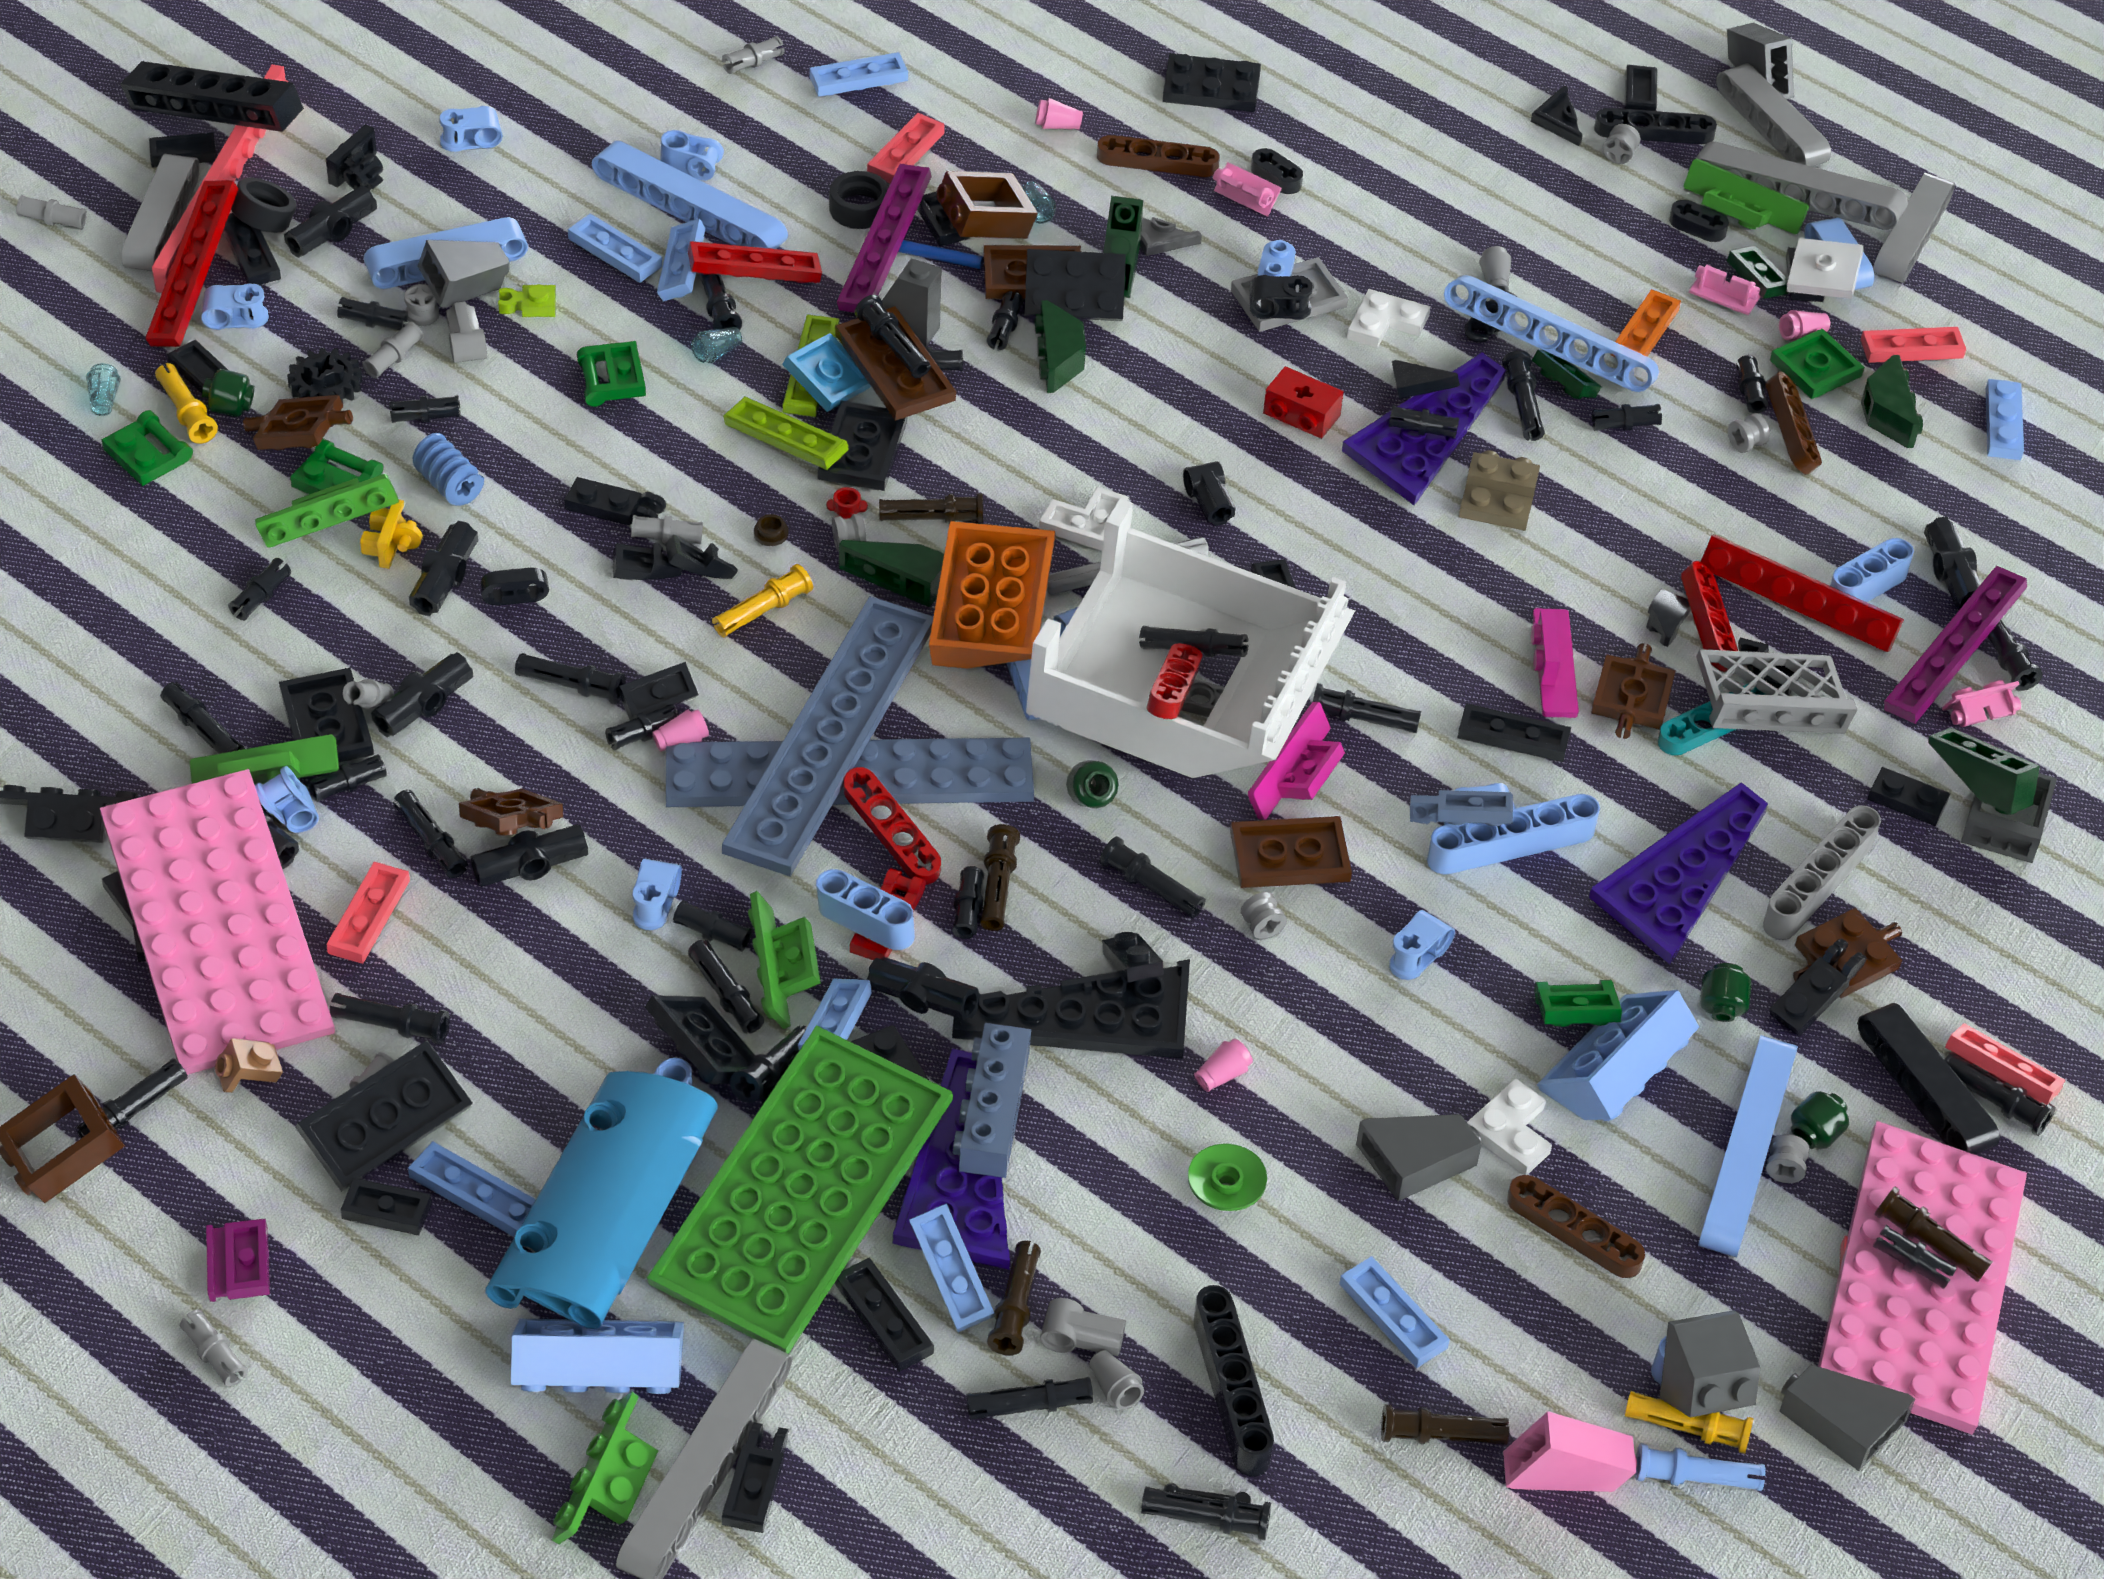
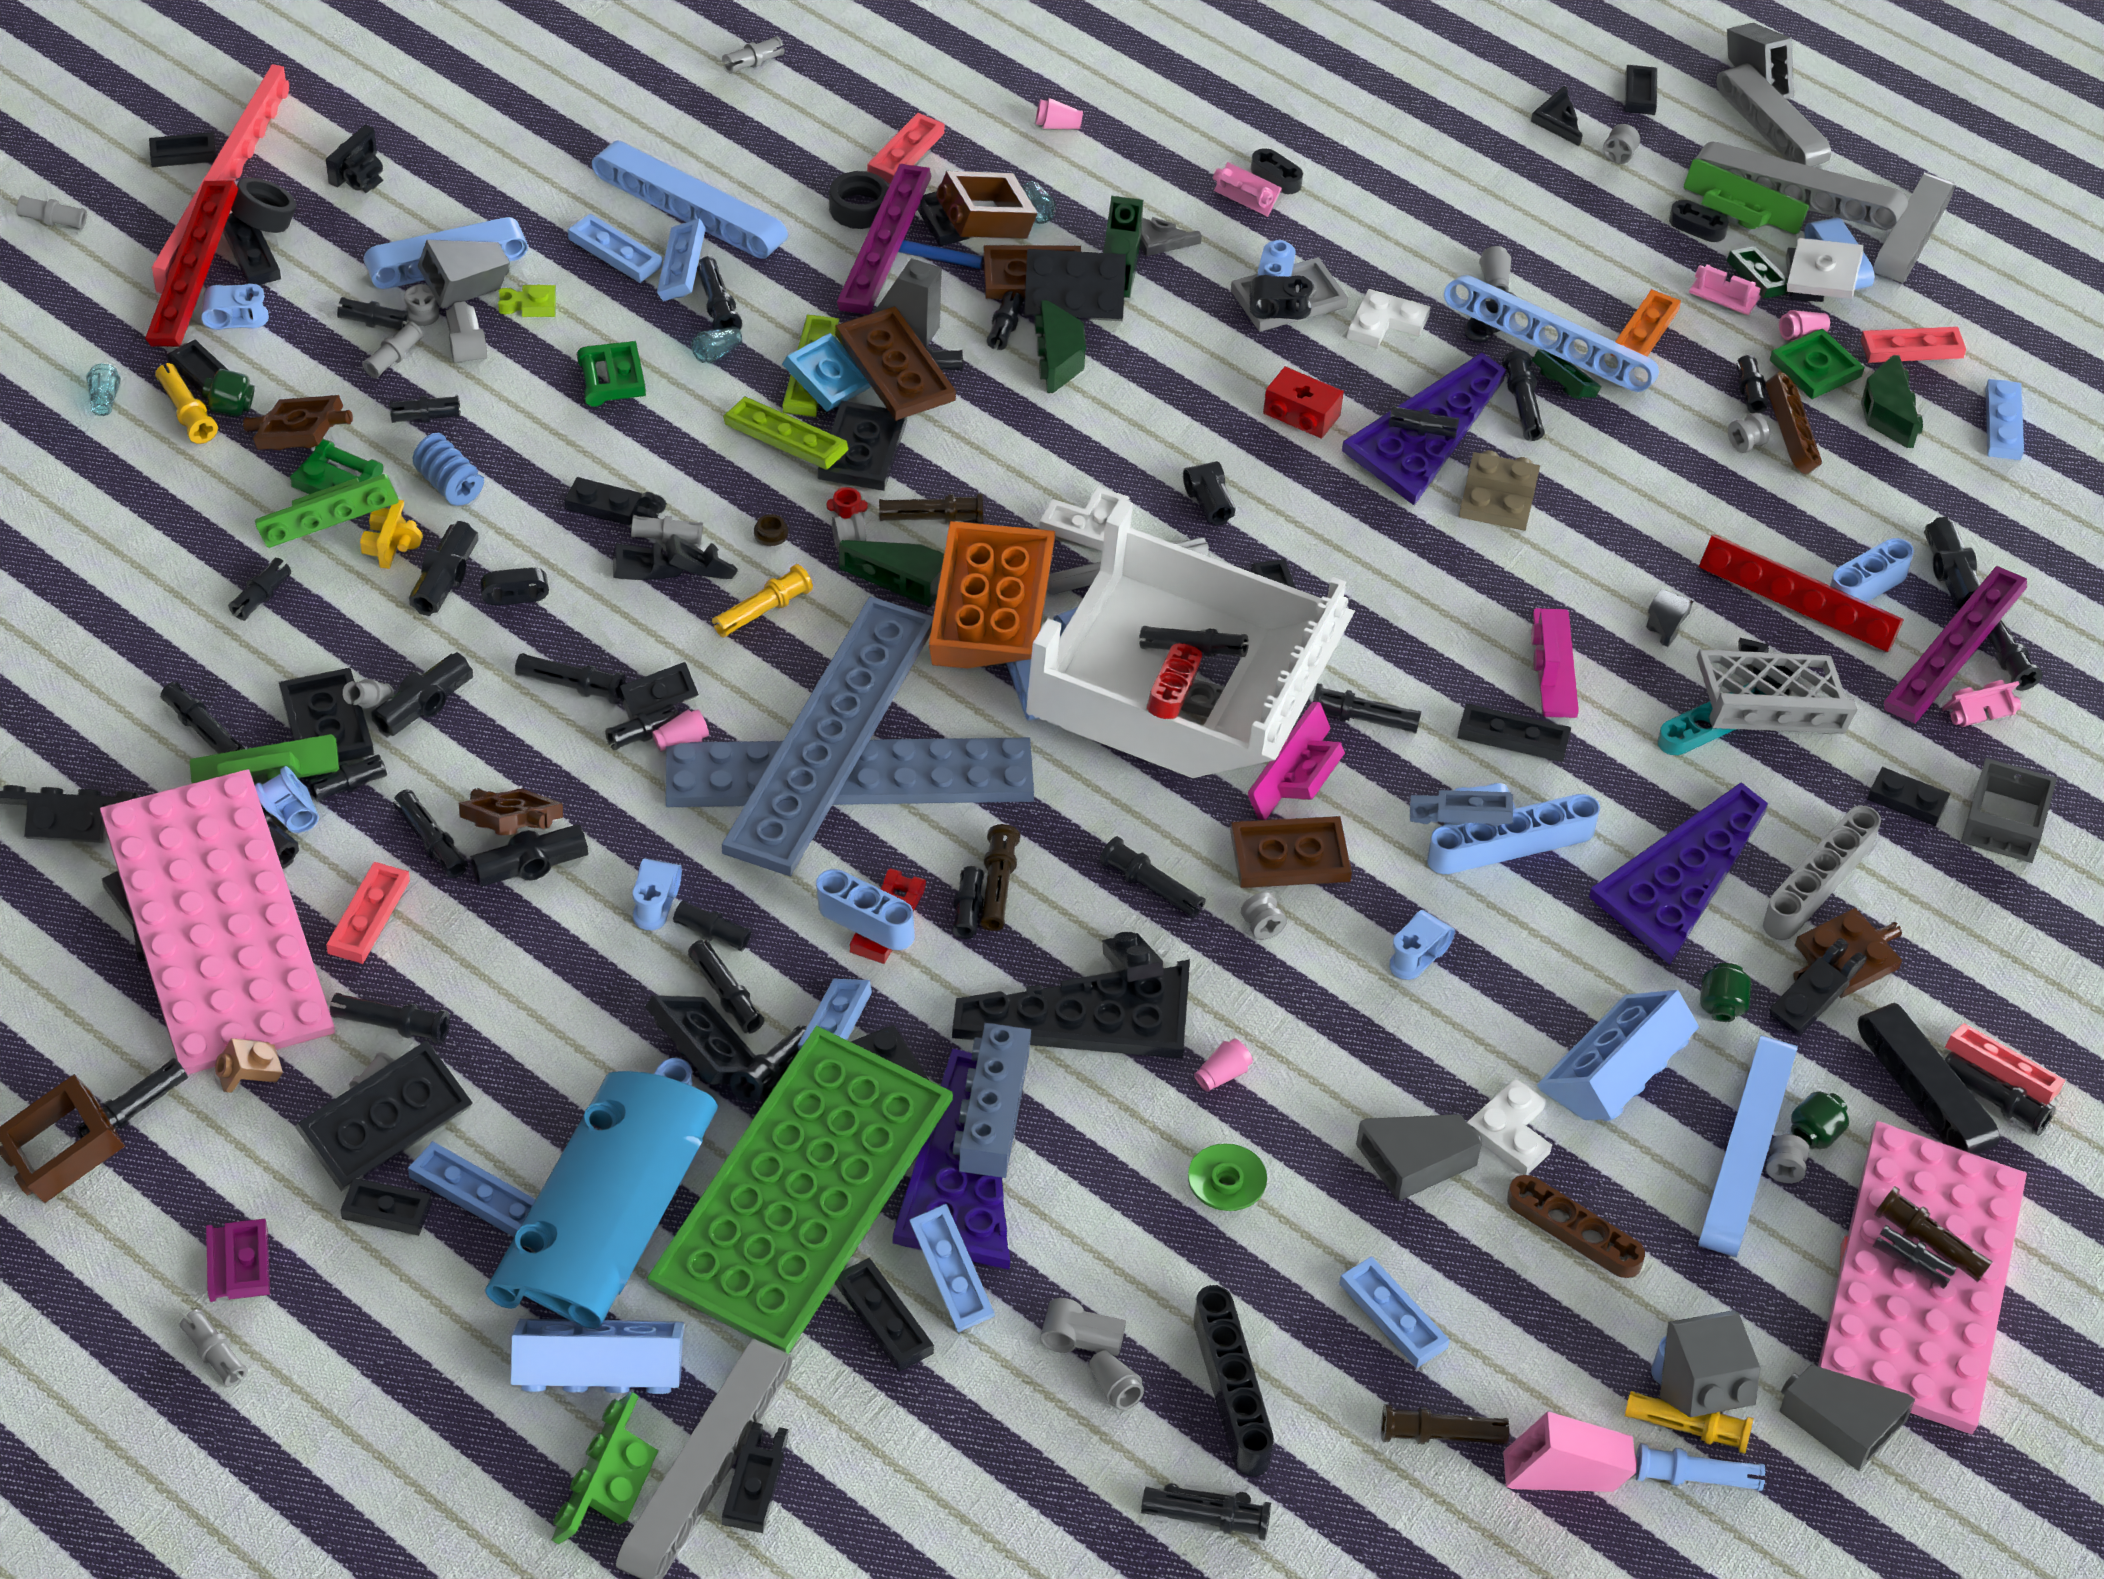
(139, 456): green plate -> none
(160, 210): light grey beam -> none
(212, 96): black brick -> none
(325, 375): black gear -> none
(330, 221): black piece -> none
(471, 127): light blue piece -> none
(688, 153): light blue piece -> none
(754, 262): red plate -> none
(784, 956): bright green bracket -> none
(858, 74): light blue plate -> none
(885, 327): black pin -> none
(894, 824): red beam -> none
(923, 988): black piece -> none
(1012, 1311): dark brown pin -> none
(1038, 1397): black pin -> none
(1103, 786): dark green head -> none
(1113, 149): reddish brown beam -> none
(1211, 82): black plate -> none
(1419, 379): black tile -> none
(1578, 1003): green plate -> none
(1626, 417): black pin -> none
(1633, 691): reddish brown plate -> none
(1700, 127): black beam -> none
(1708, 610): red beam -> none
(1988, 771): dark green slope -> none

